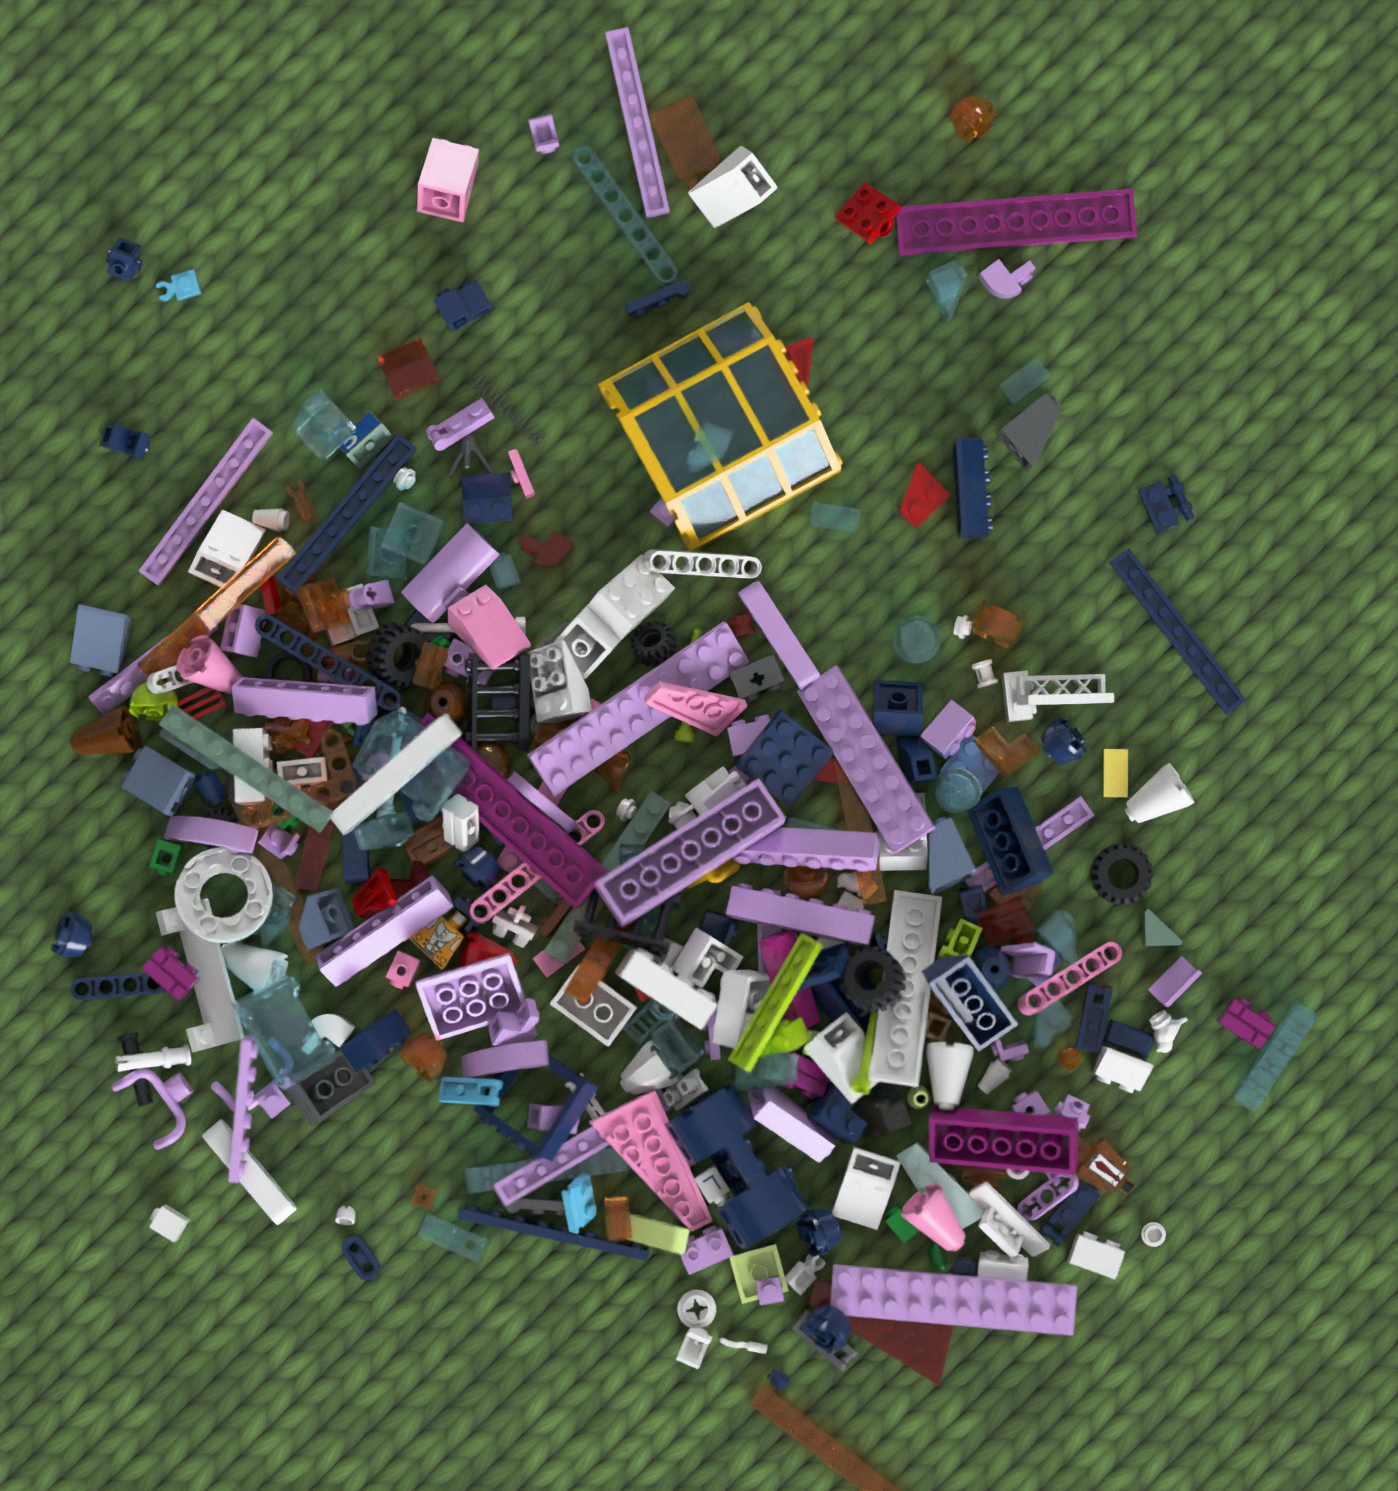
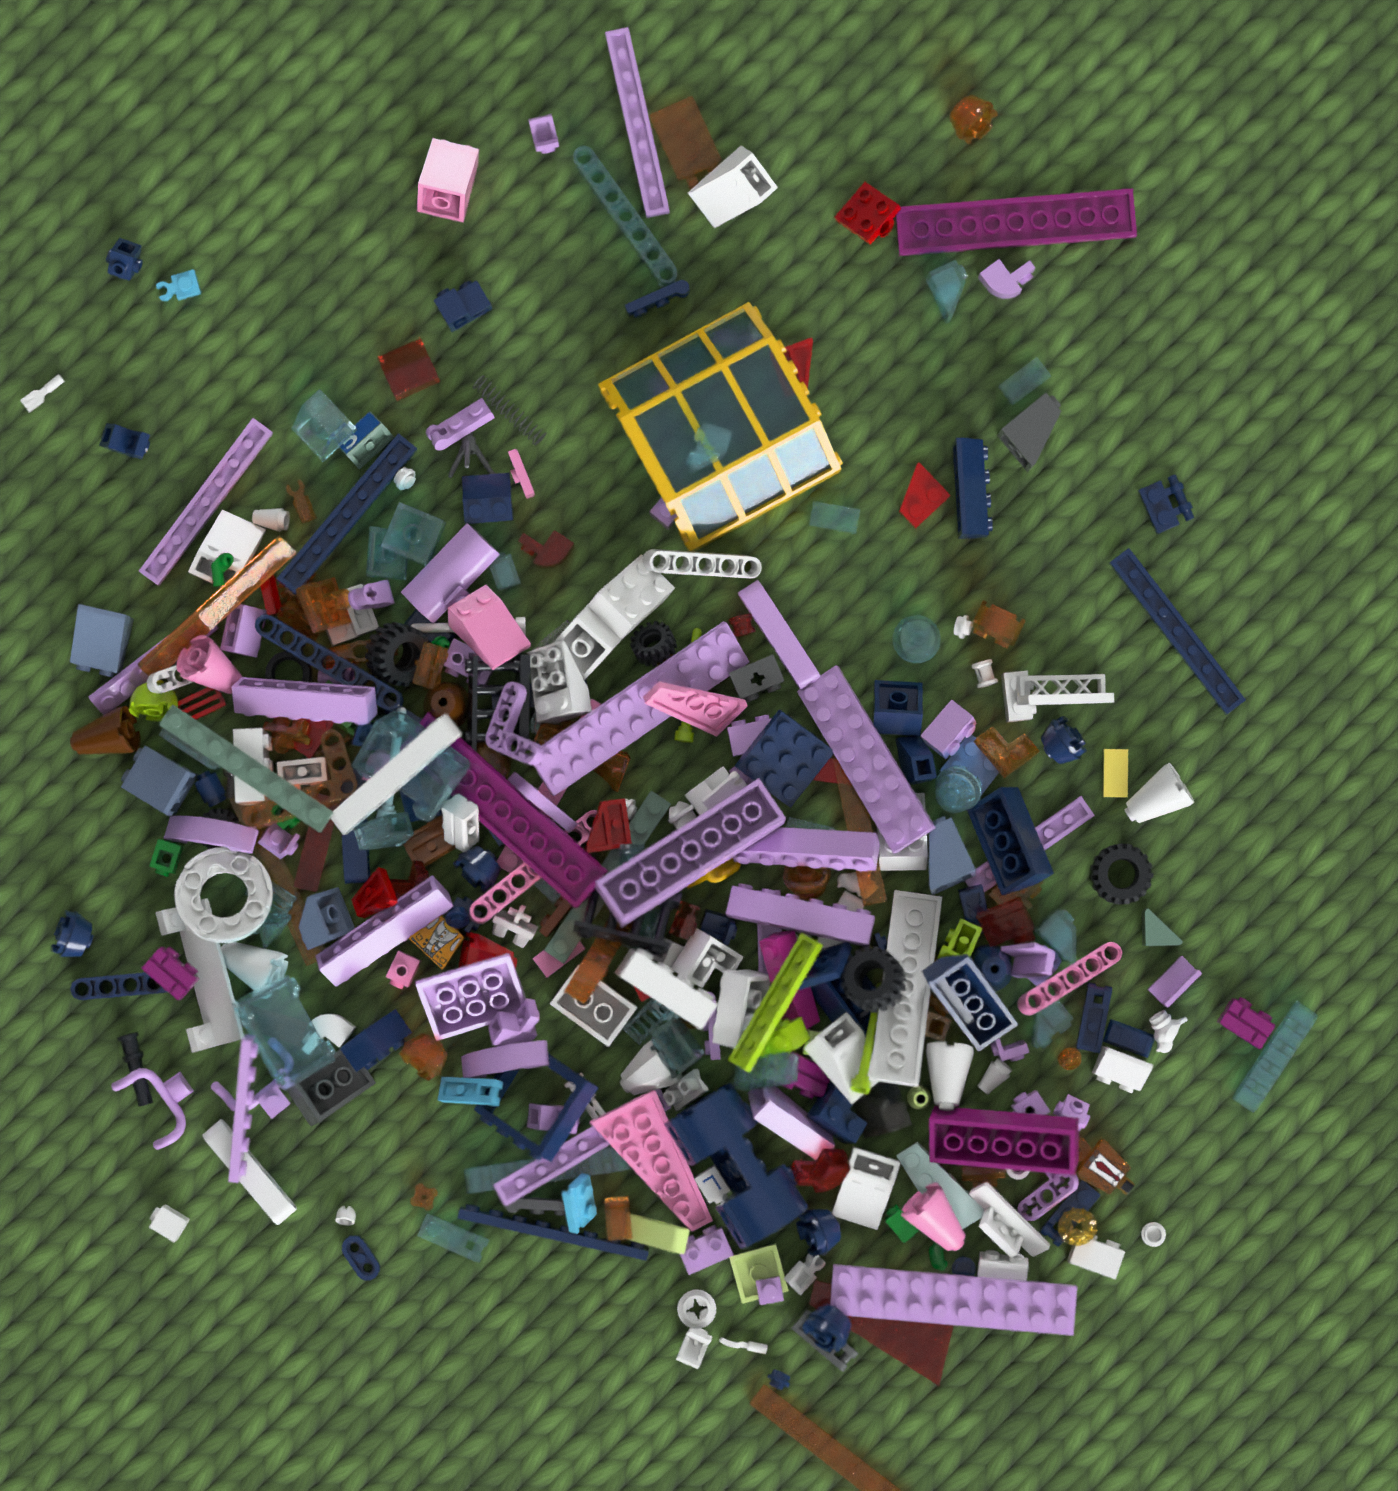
(36, 397): none -> white piece
(165, 1057): white pin -> none
(219, 567): none -> green arm
(457, 917): none -> dark blue plate
(506, 735): none -> lavender beam
(609, 827): none -> red wing
(684, 921): none -> clear red plate
(825, 1172): none -> clear red brick
(1077, 1237): none -> clear yellow gear

